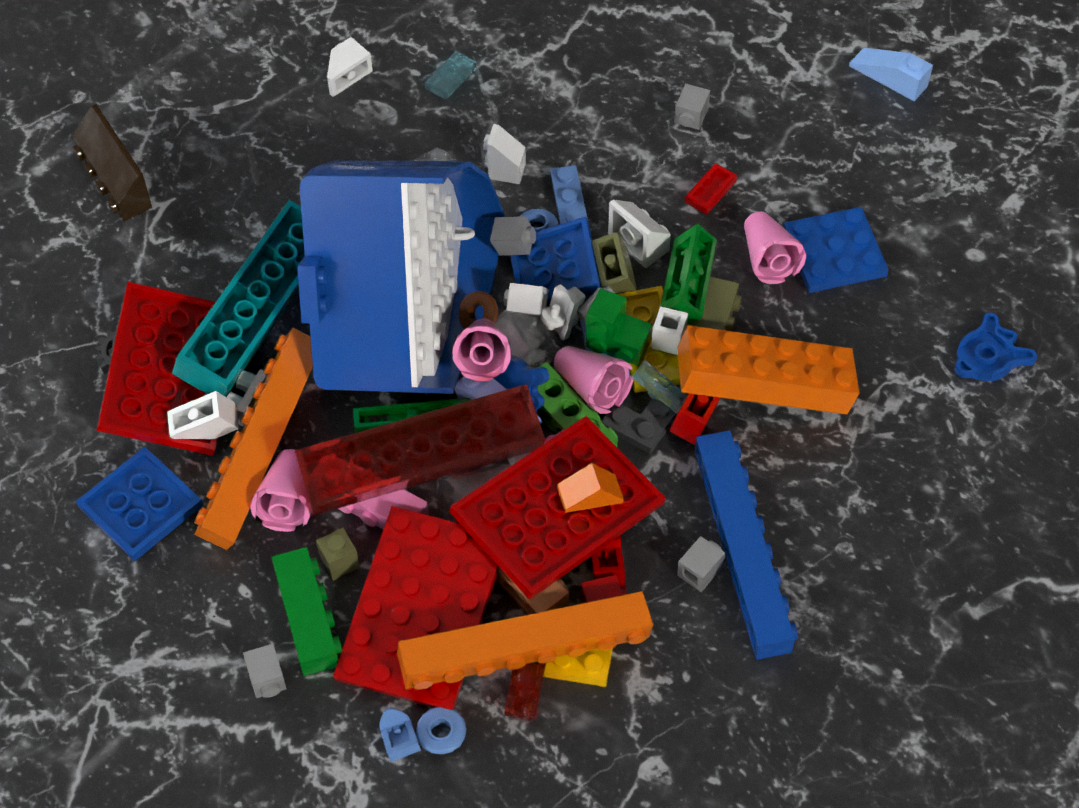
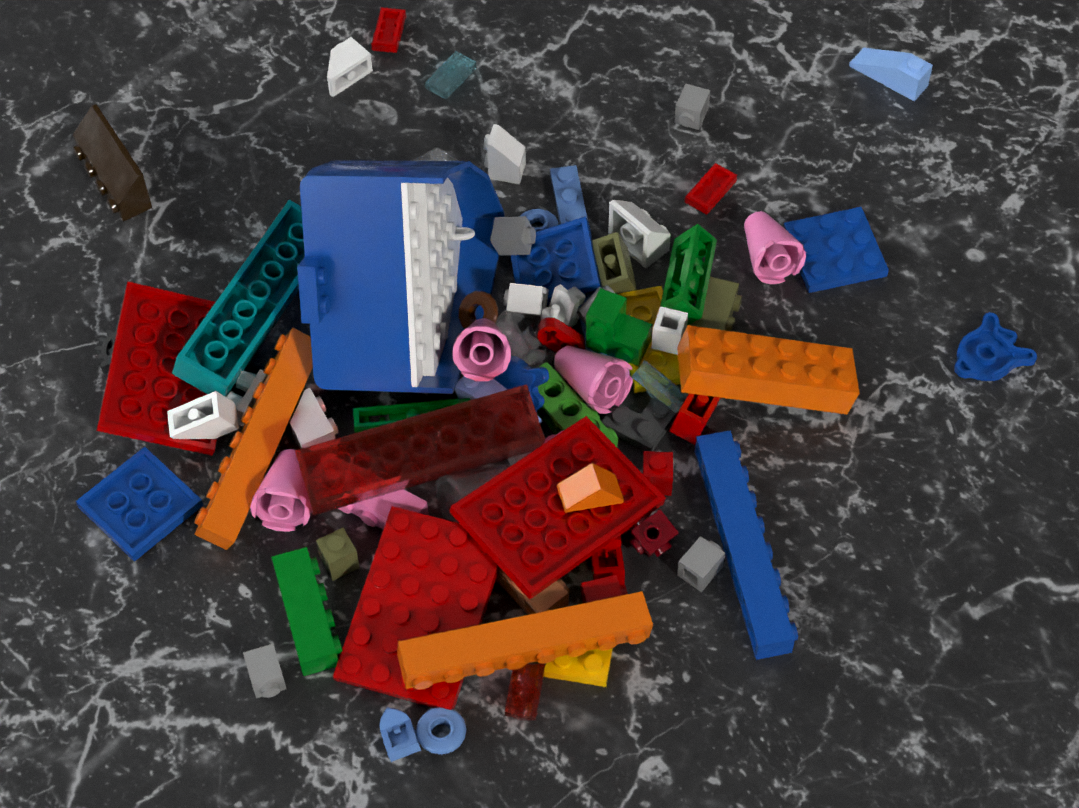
(310, 423): none -> white slope
(388, 30): none -> red plate
(561, 337): none -> red beam
(659, 470): none -> red brick
(661, 526): none -> dark red brick

